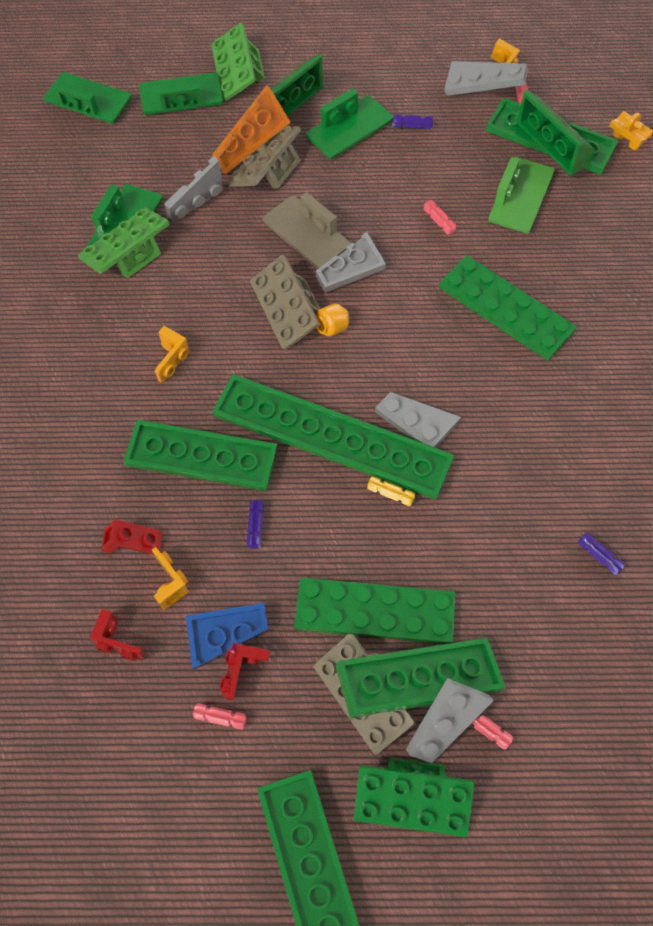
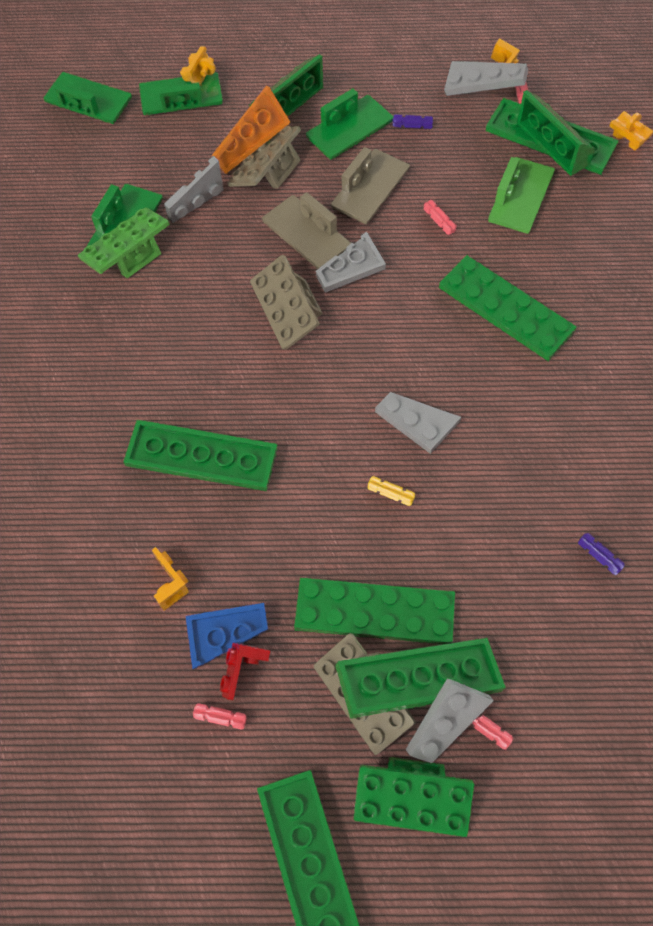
(104, 628): red bracket -> none
(131, 537): red bracket -> none
(178, 352): light orange bracket -> none
(199, 67): none -> light orange hips
(236, 62): bright green bracket -> none
(255, 524): dark purple axle -> none
(332, 319): light orange head -> none
(334, 436): green plate -> none
(368, 184): none -> dark tan bracket

